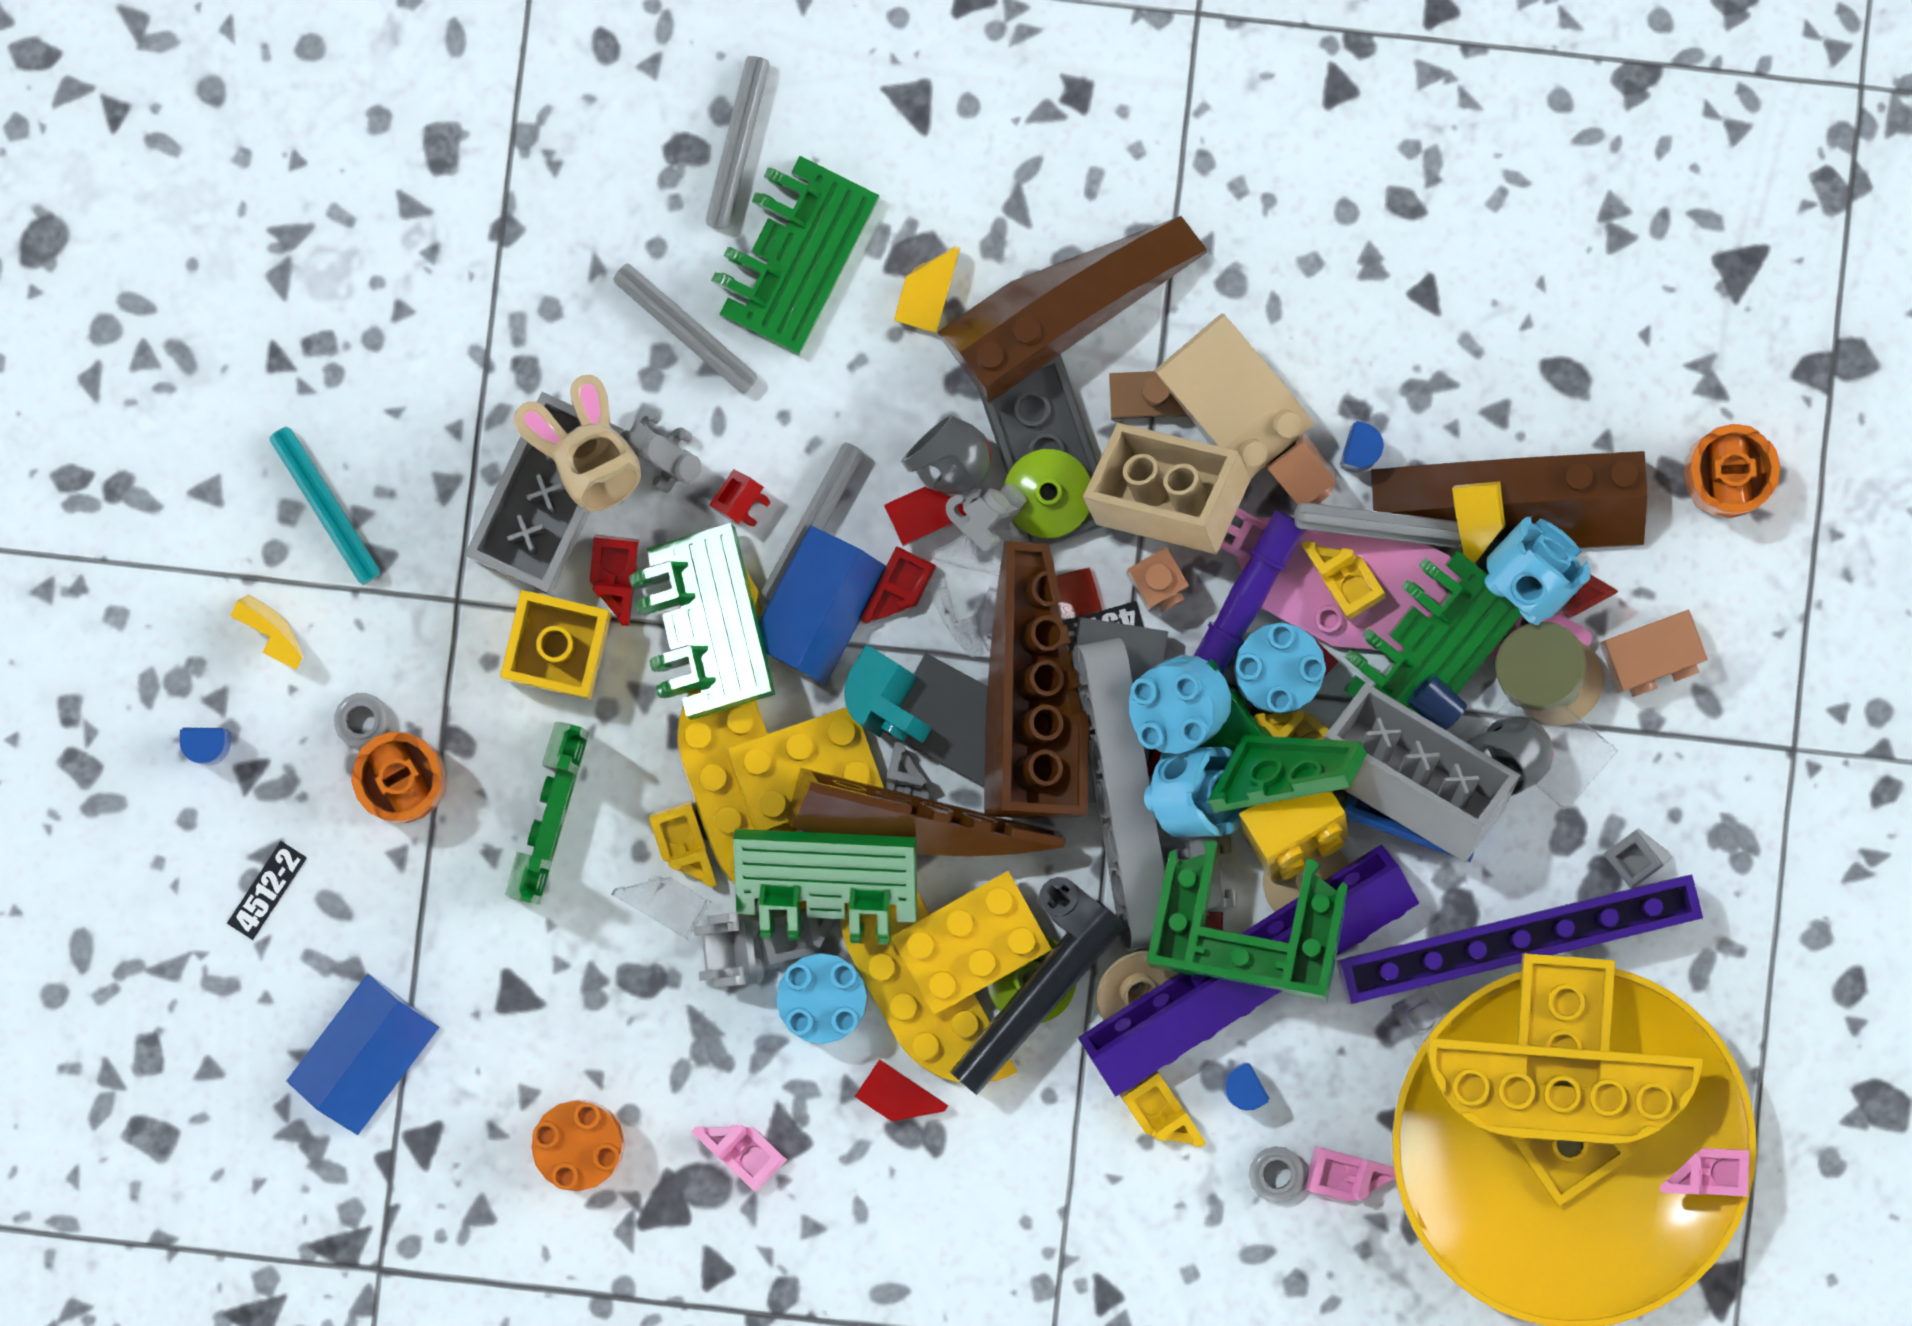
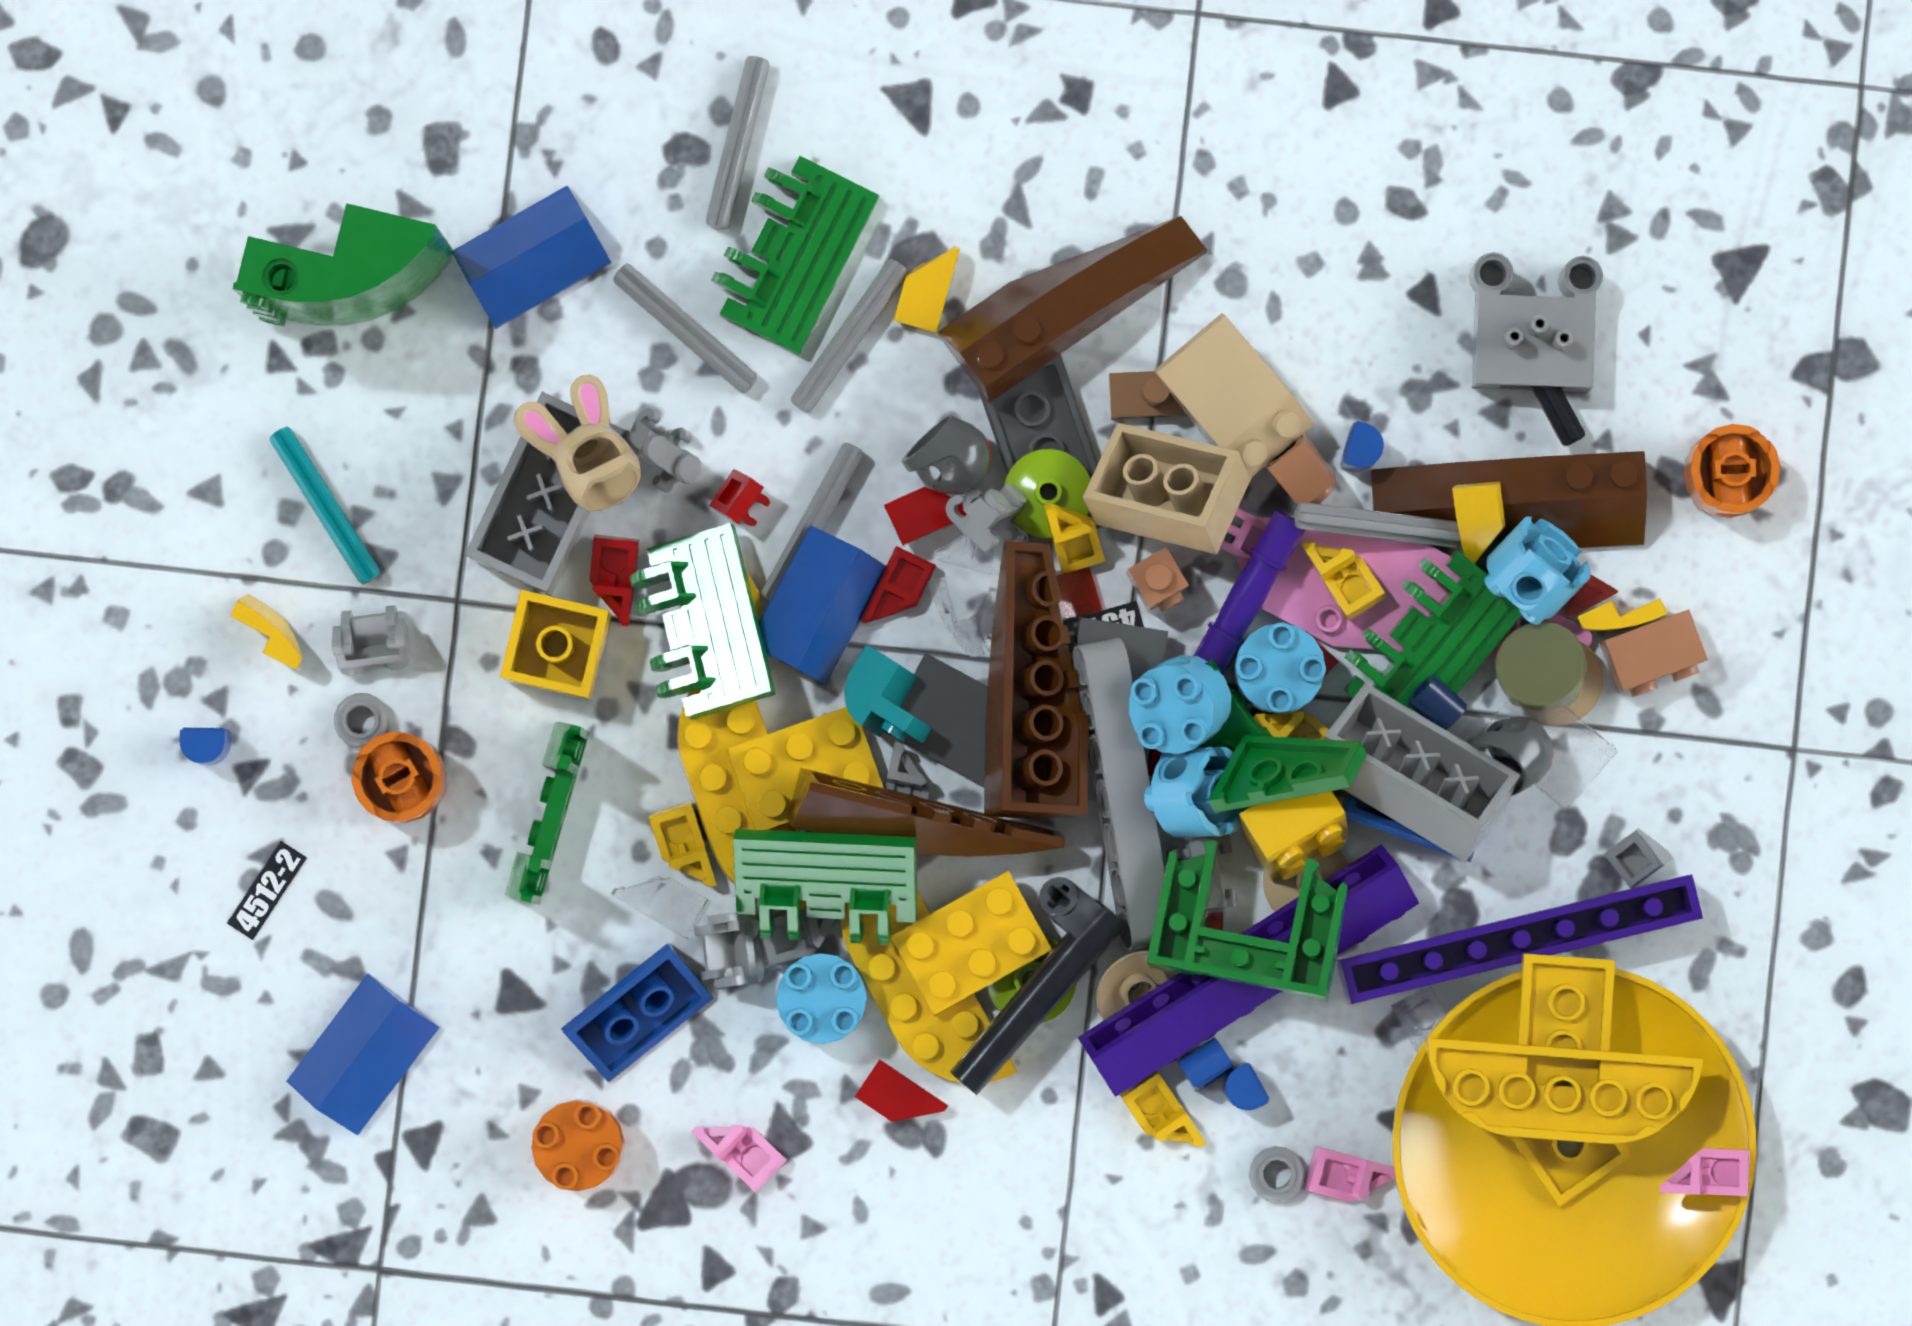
(371, 641): none -> light grey piece
(374, 270): none -> green slope
(531, 257): none -> blue slope
(637, 1012): none -> blue slope
(849, 335): none -> light grey axle
(1073, 538): none -> yellow slope
(1205, 1064): none -> blue brick
(1537, 340): none -> light grey piece
(1607, 618): none -> yellow slope

